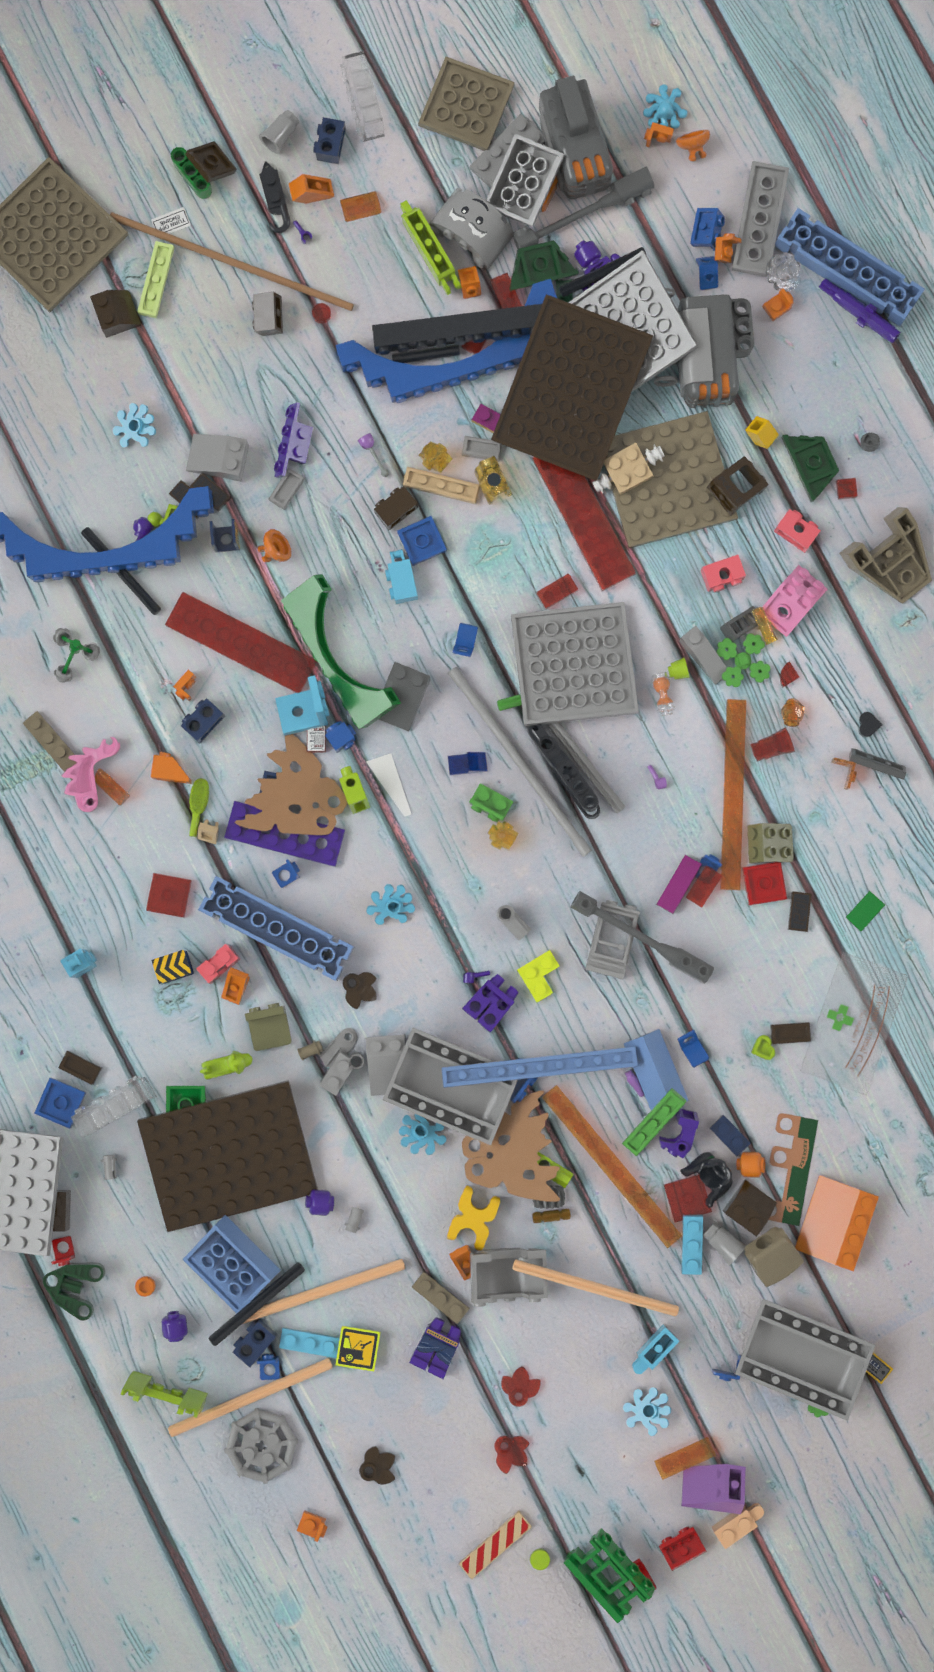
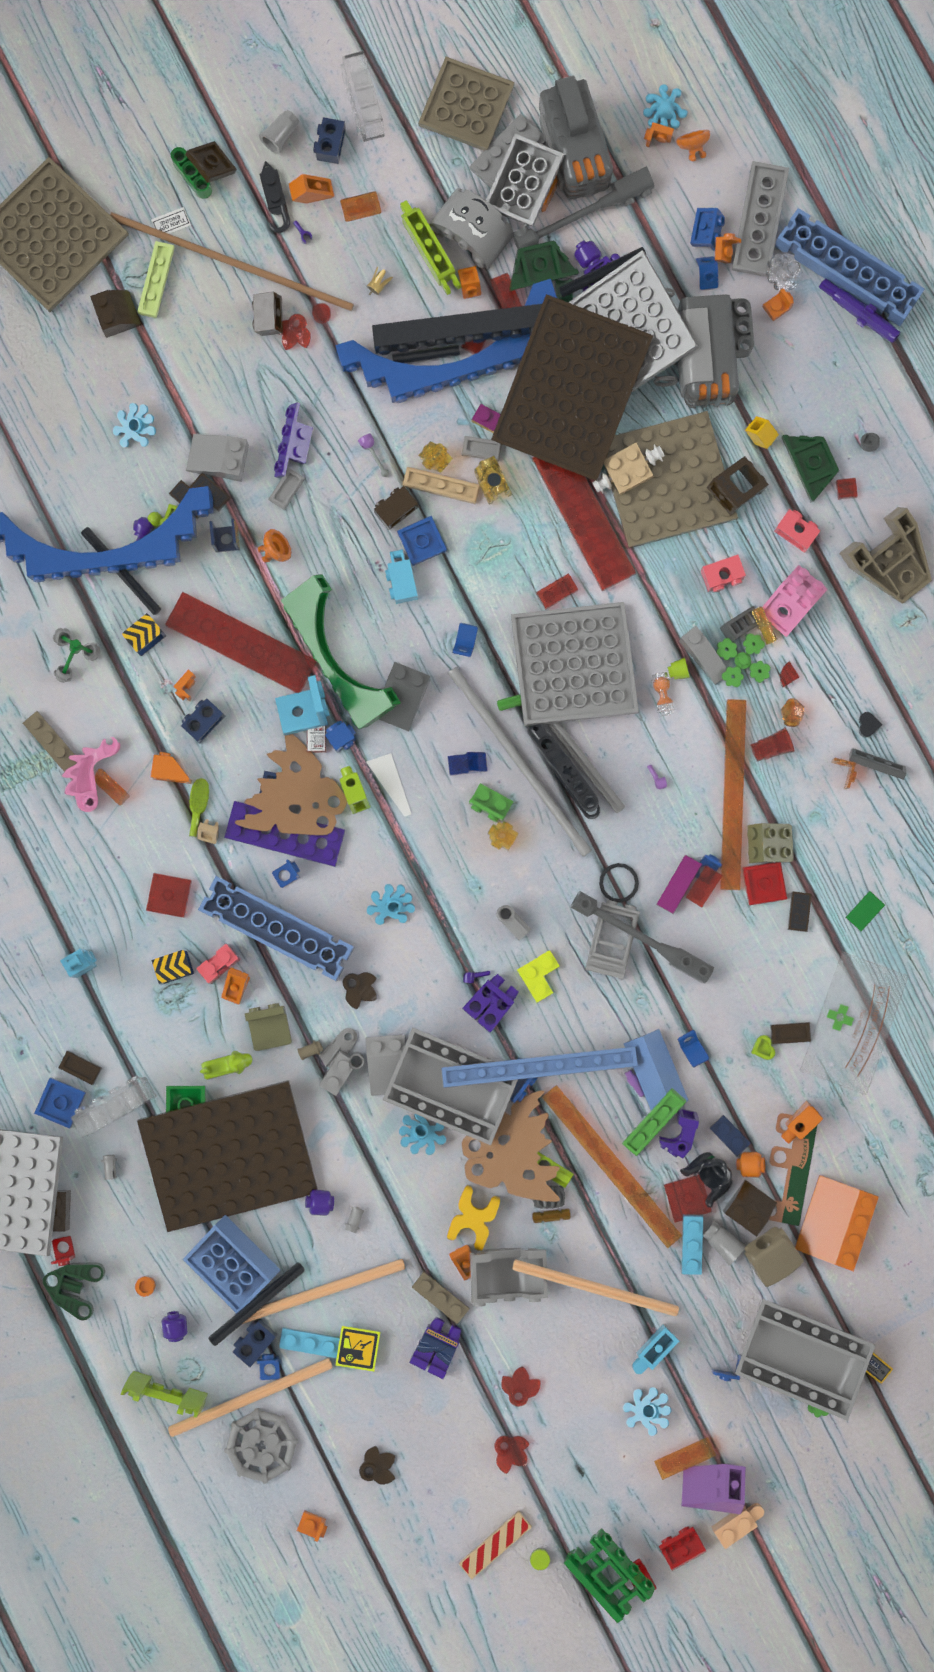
(143, 634): none -> piece
(294, 335): none -> clear red plate
(374, 285): none -> pearl gold piece
(635, 886): none -> black piece
(805, 1114): none -> orange torso

